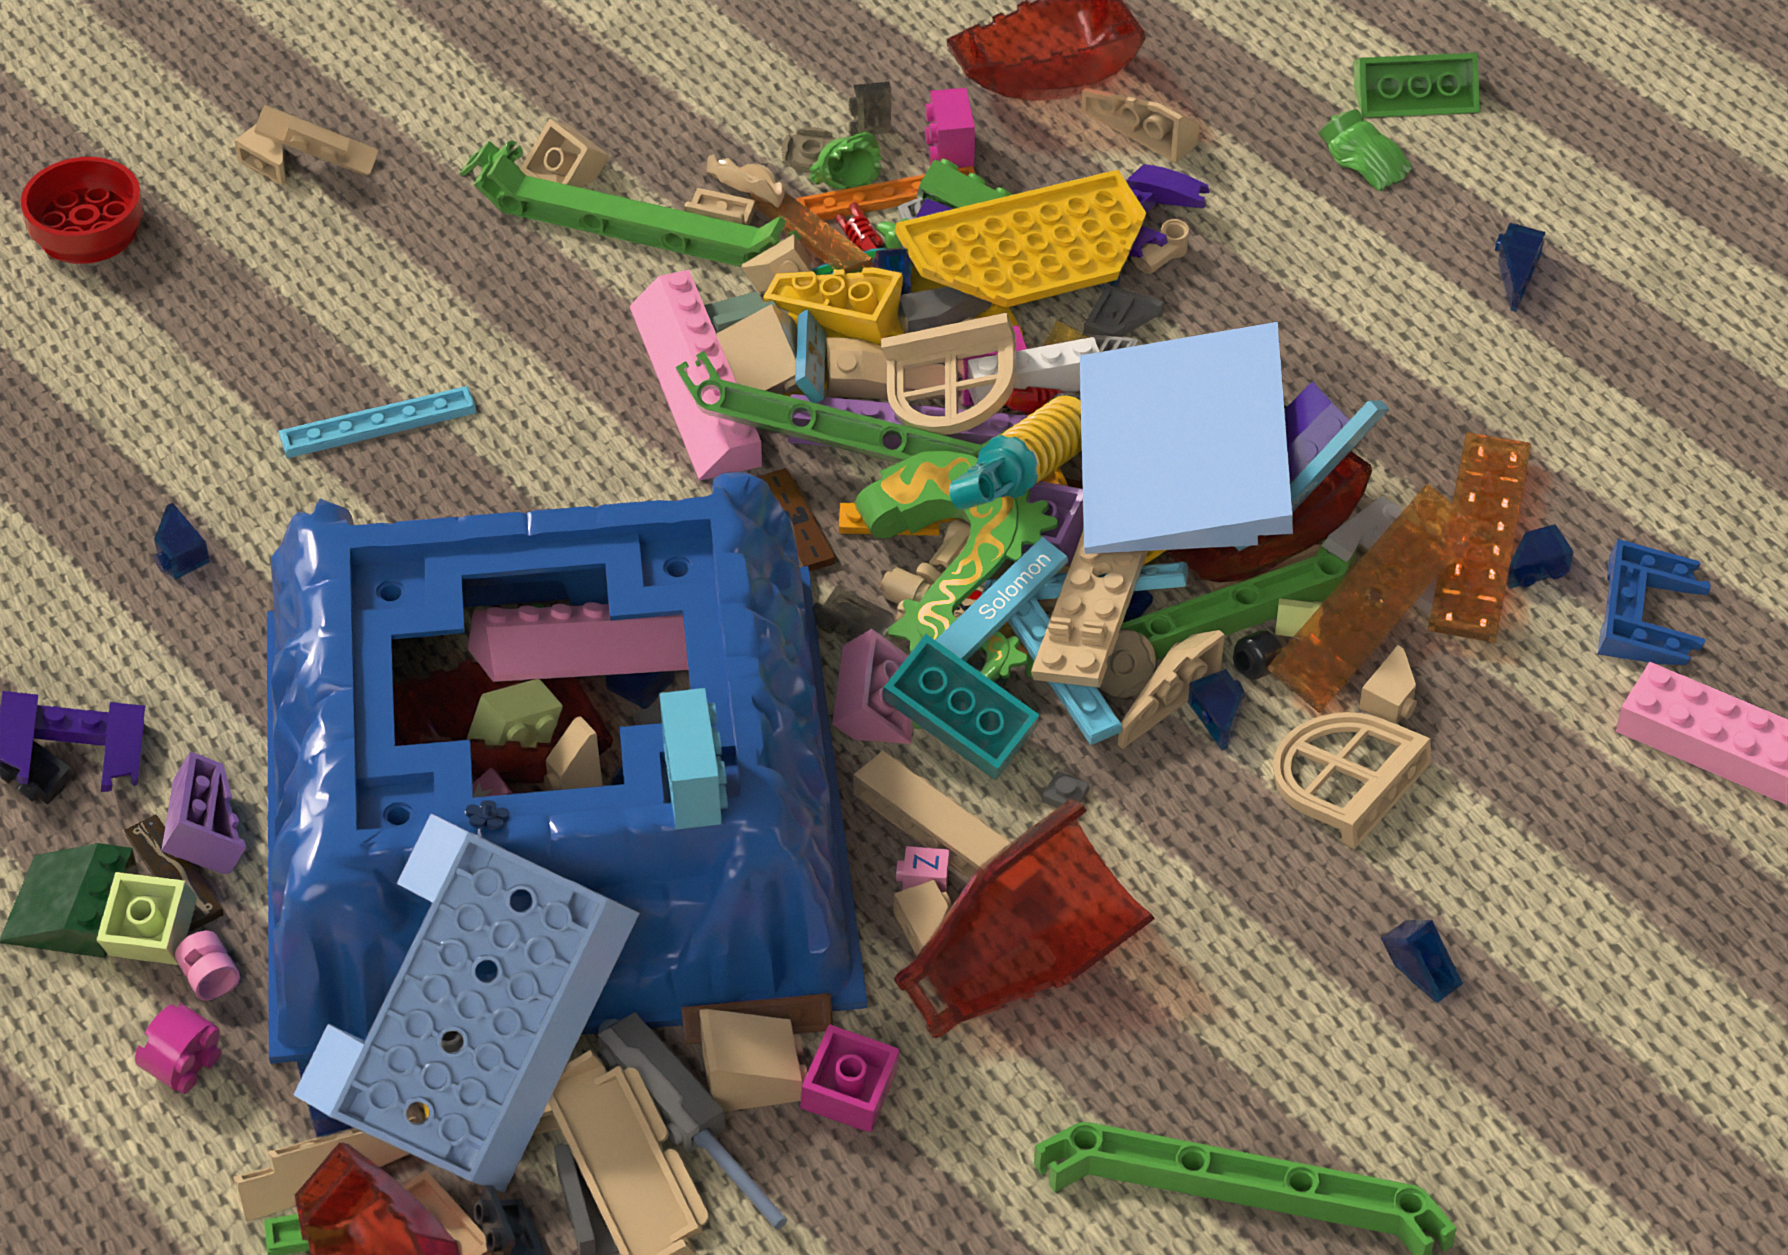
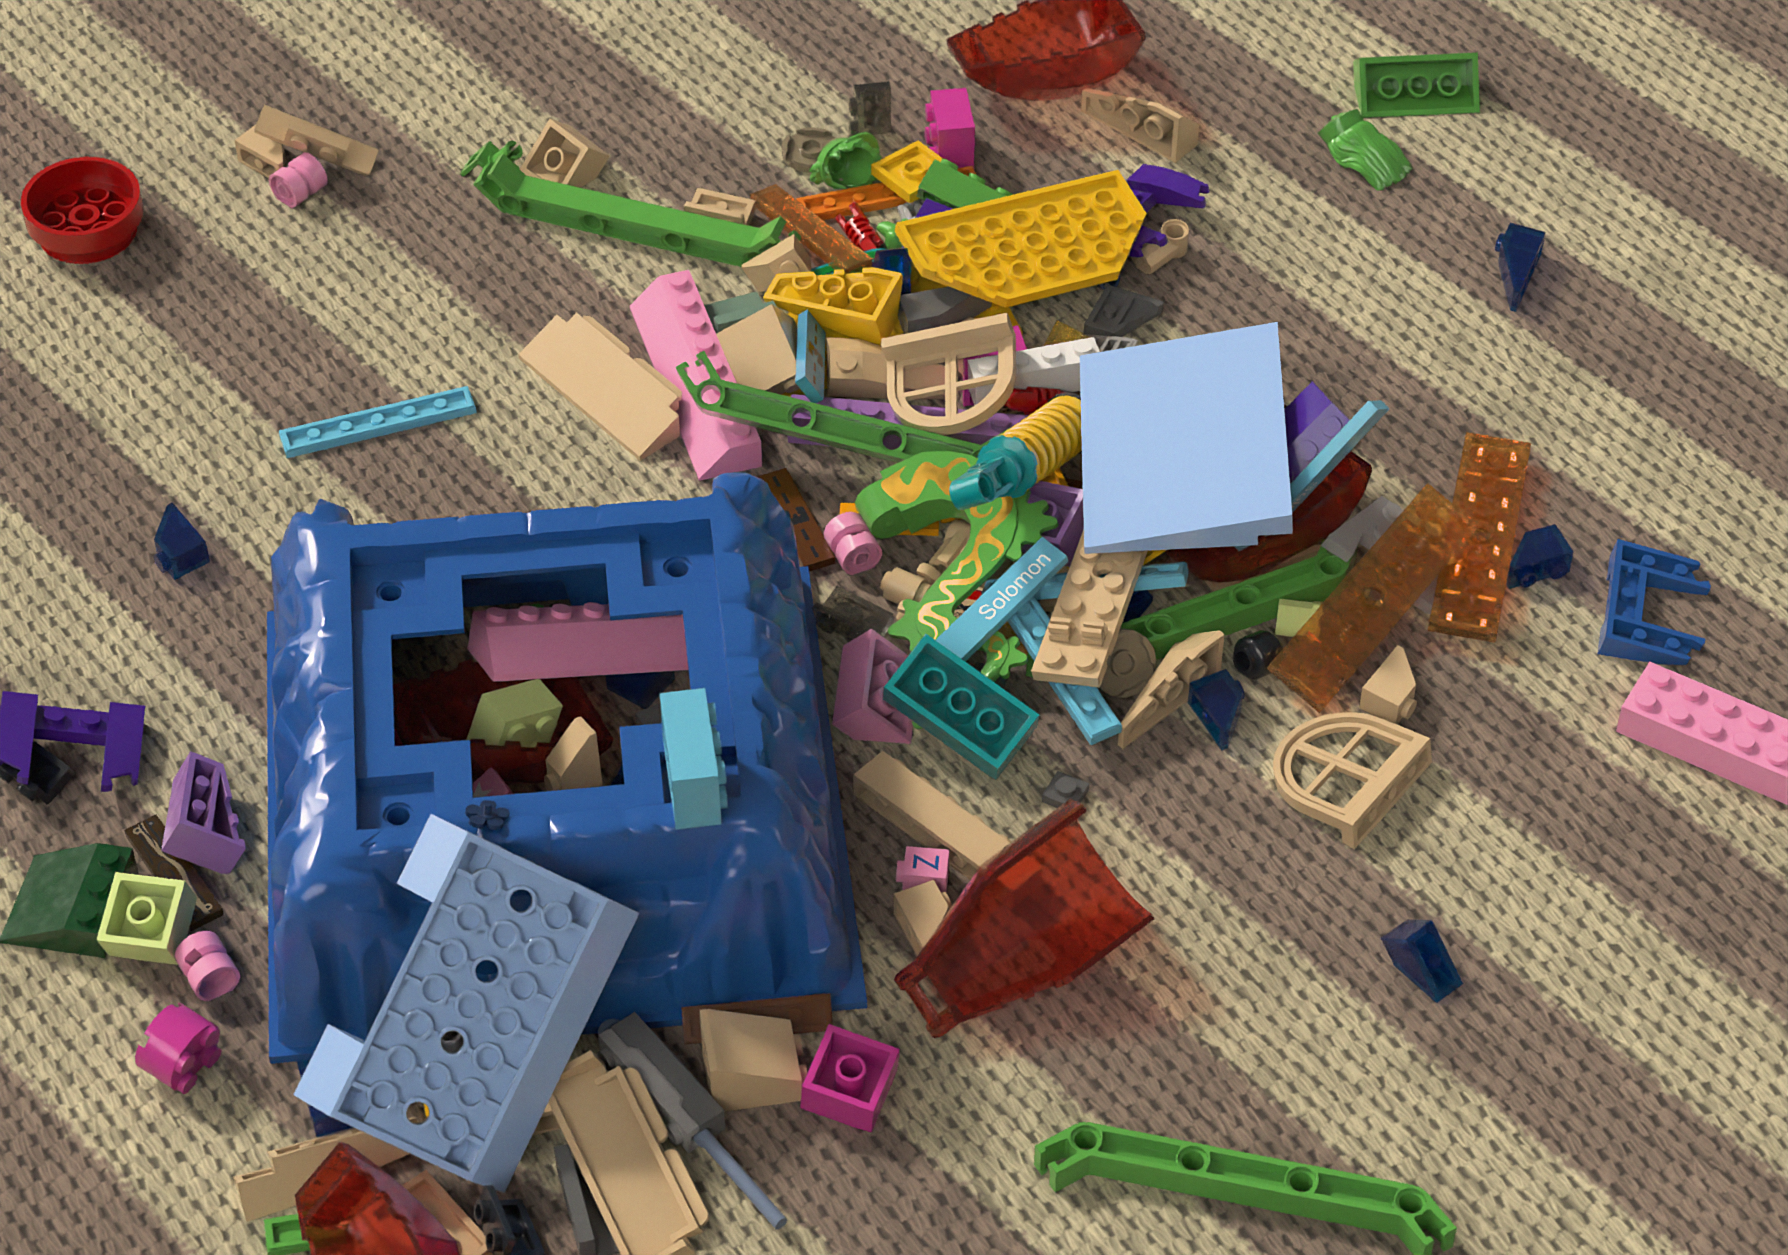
(297, 181): none -> bright pink wheel
(606, 384): none -> tan slope
(749, 178): tan piece -> none
(852, 543): none -> bright pink wheel
(905, 169): none -> yellow plate

